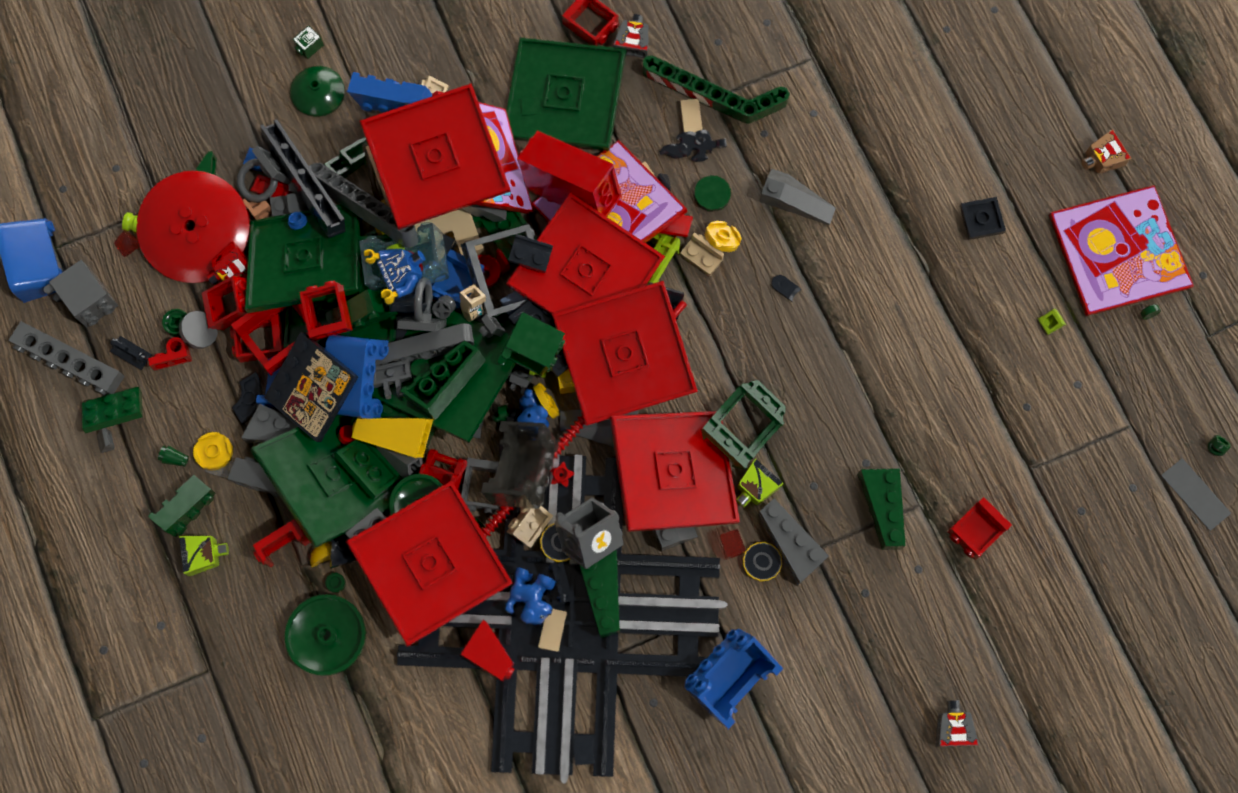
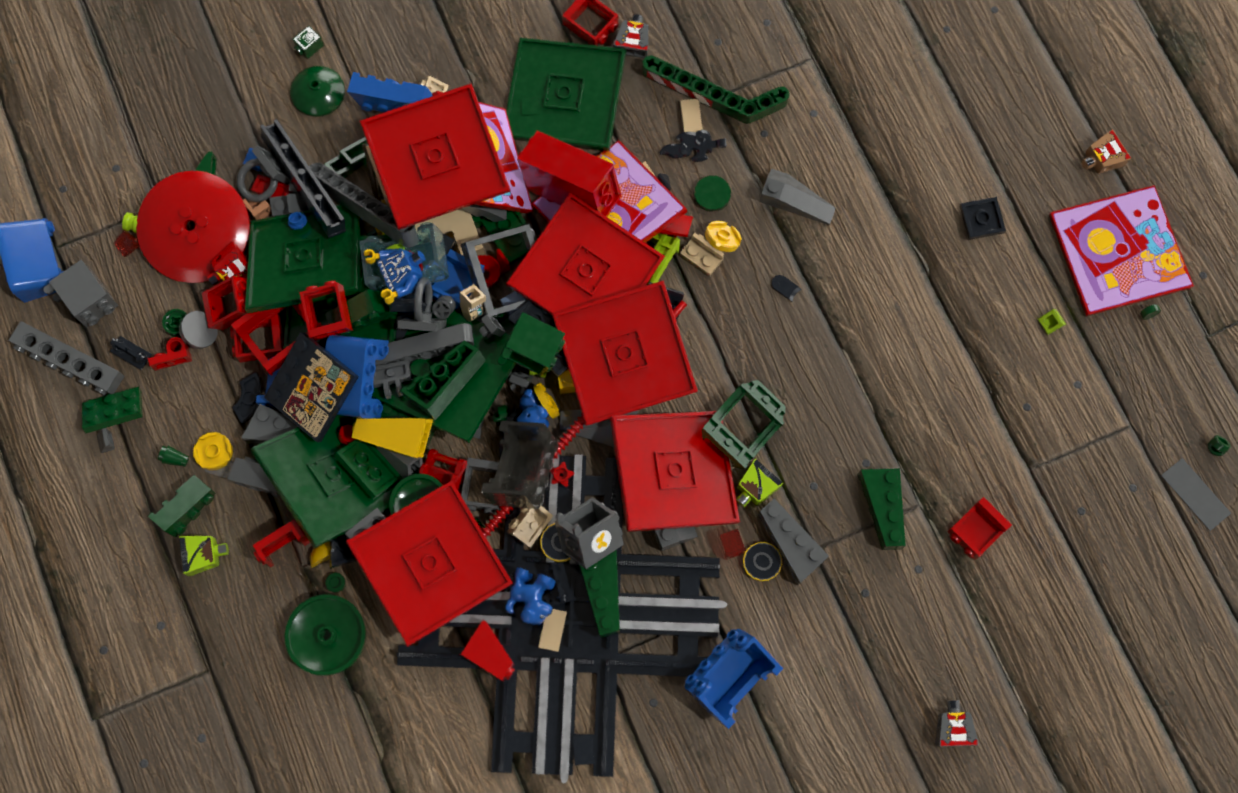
(530, 253): black plate -> none

